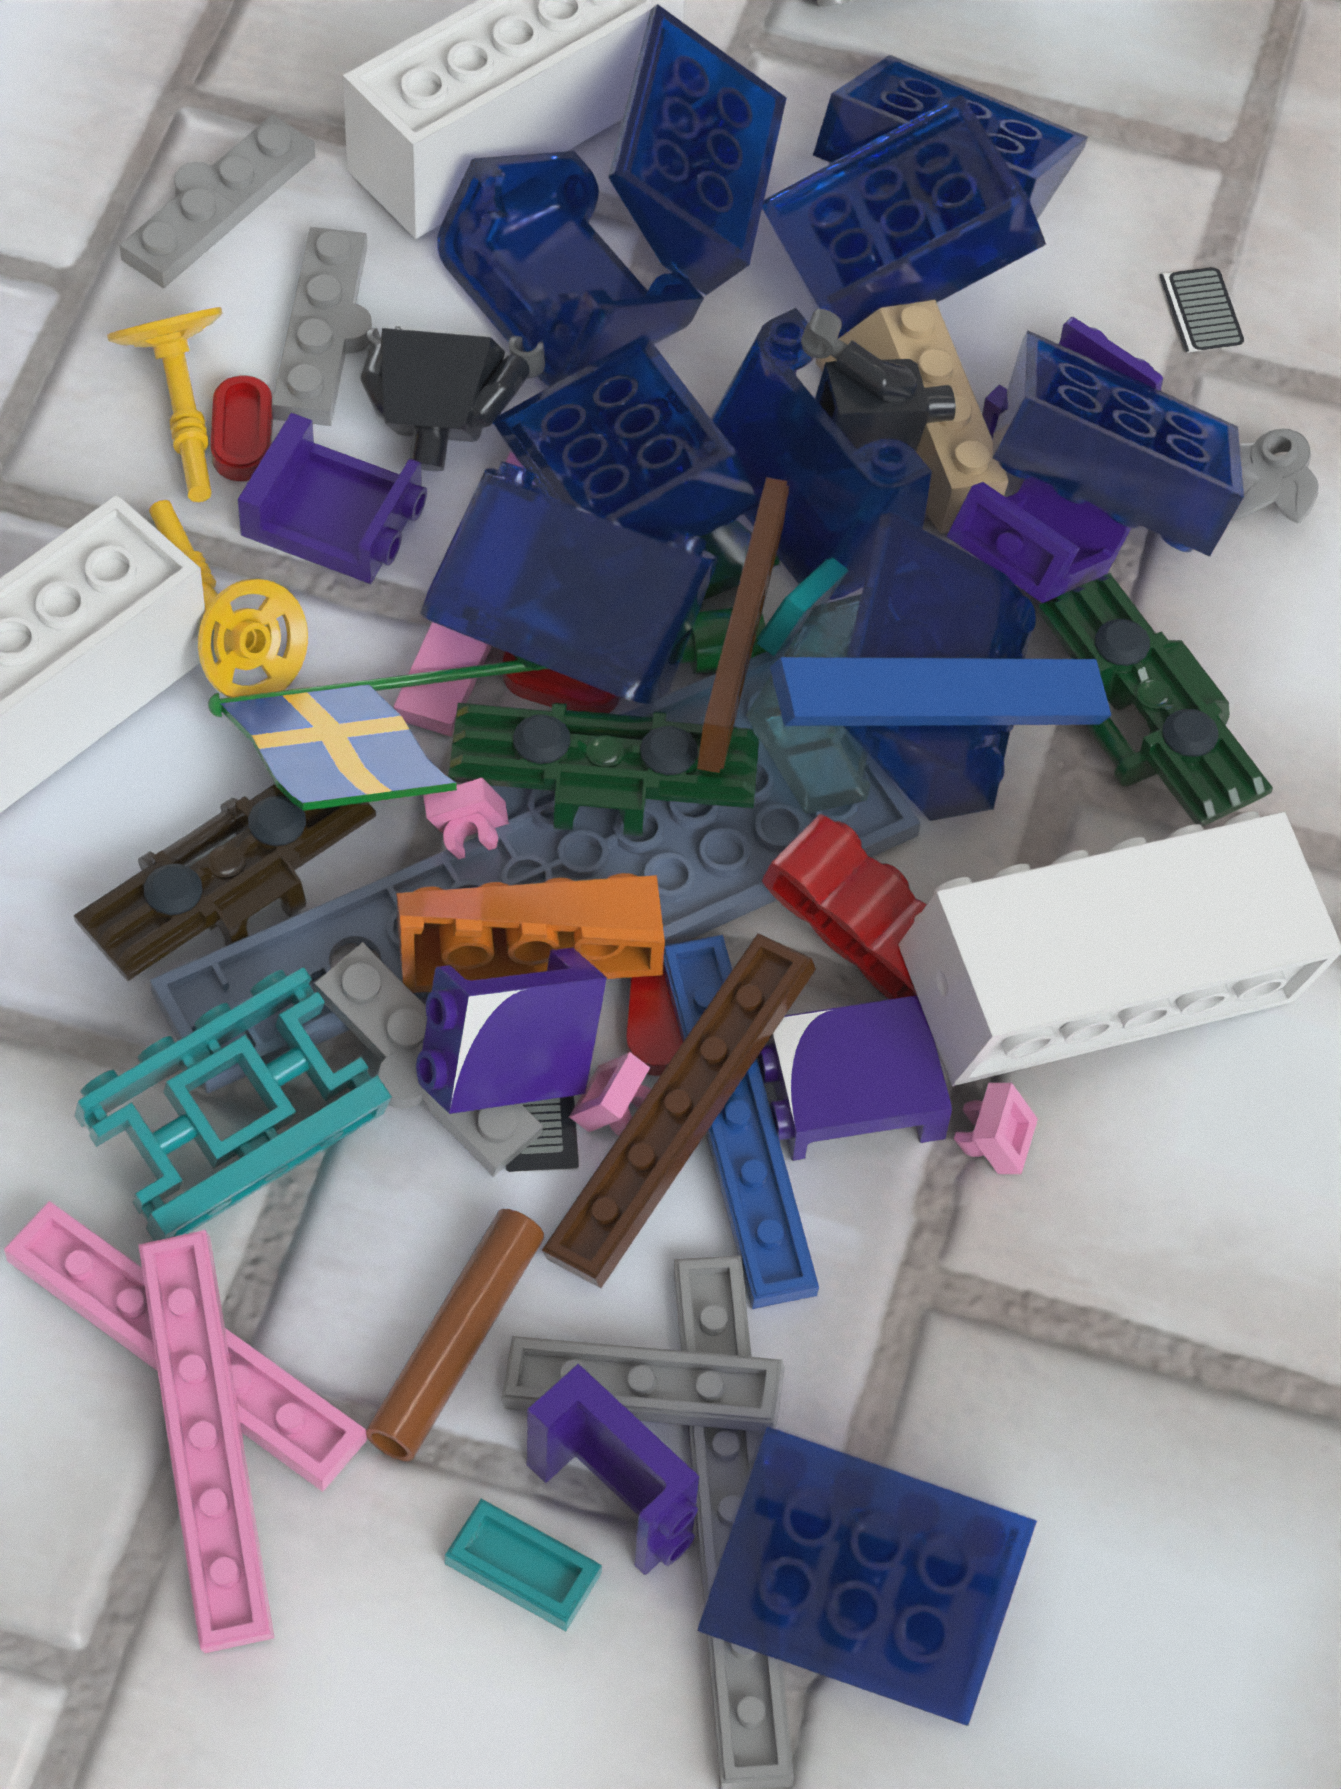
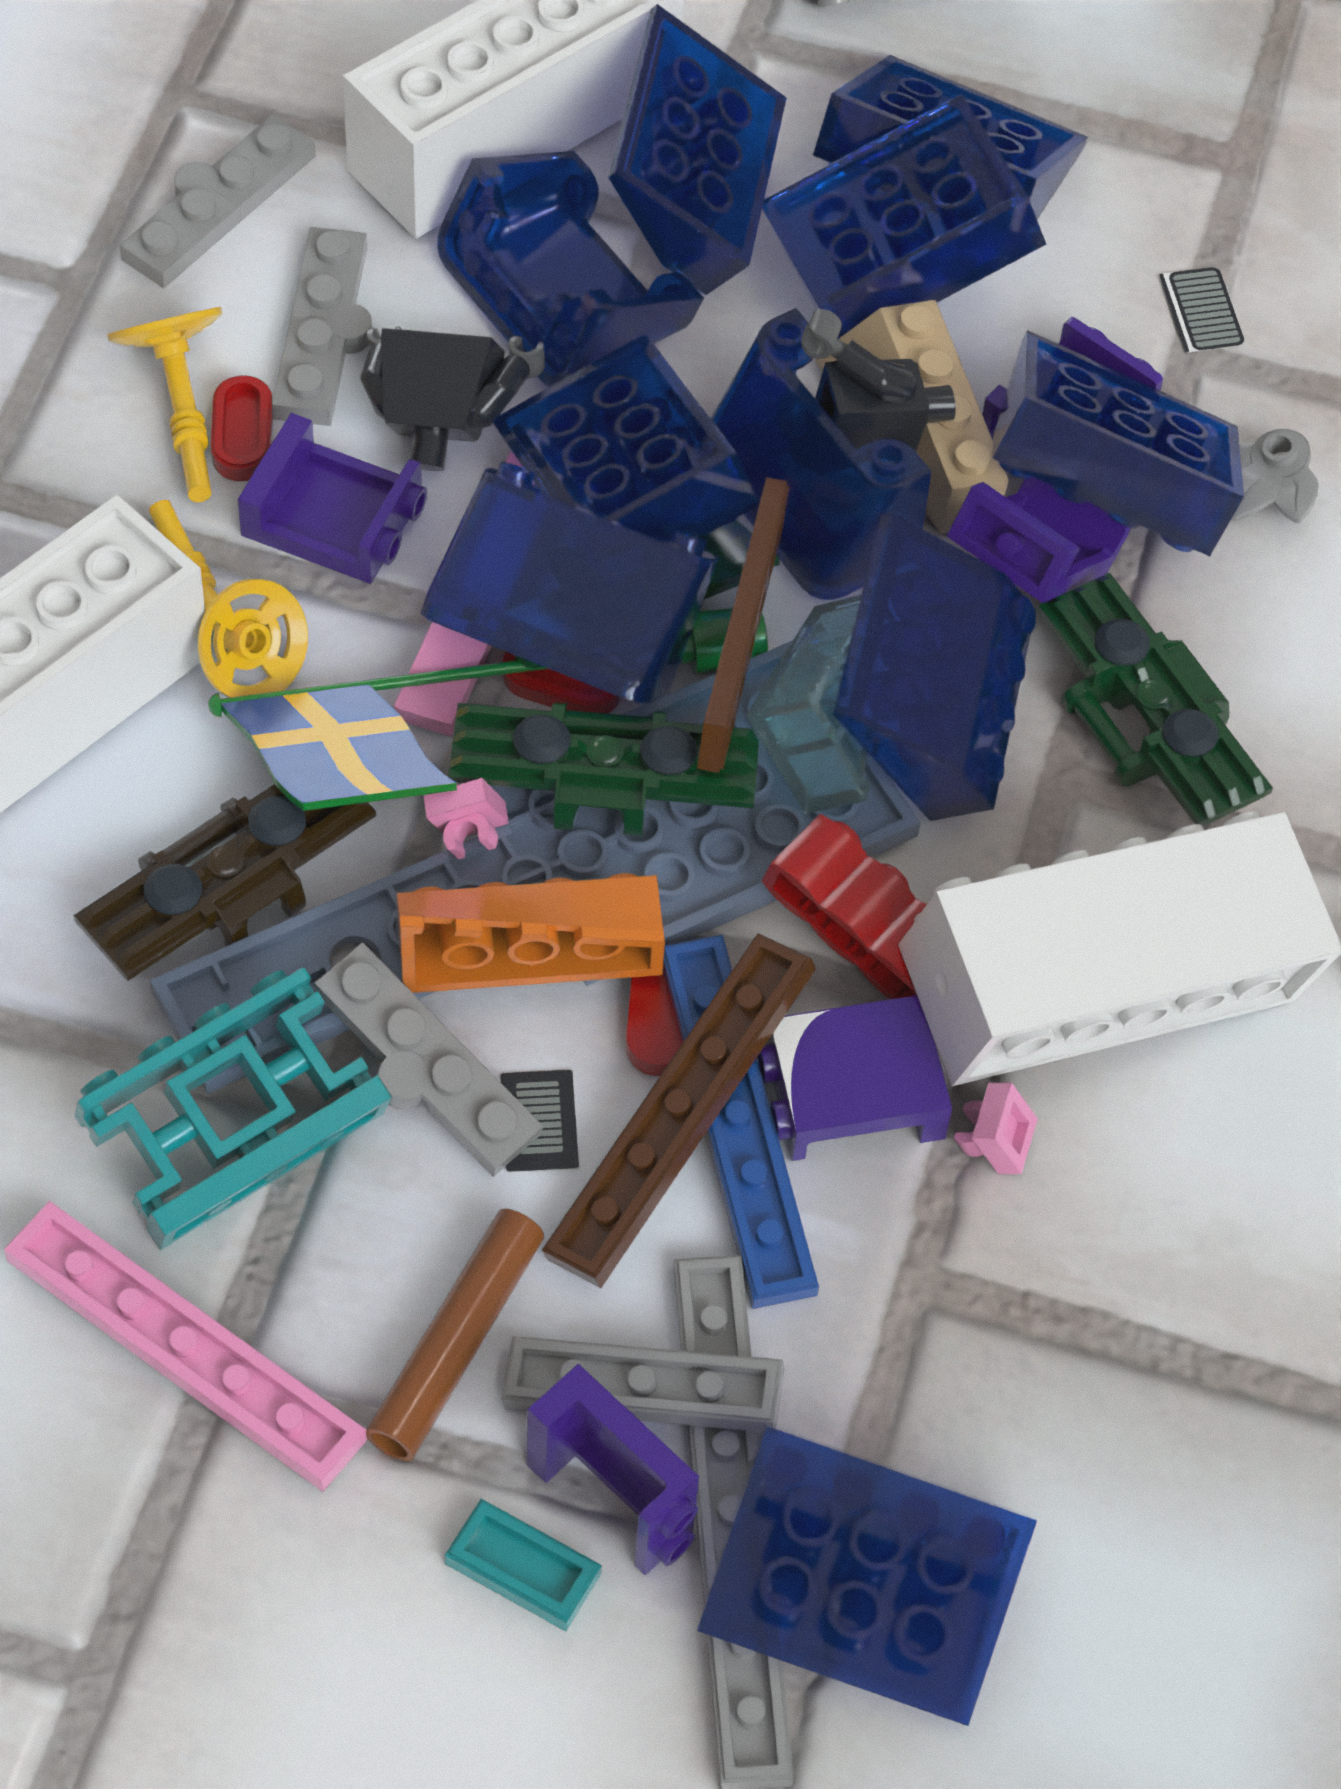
(206, 1442): bright pink tile -> none
(511, 1035): dark purple panel -> none
(610, 1094): bright pink tile -> none
(798, 605): teal tile -> none
(938, 691): blue tile -> none

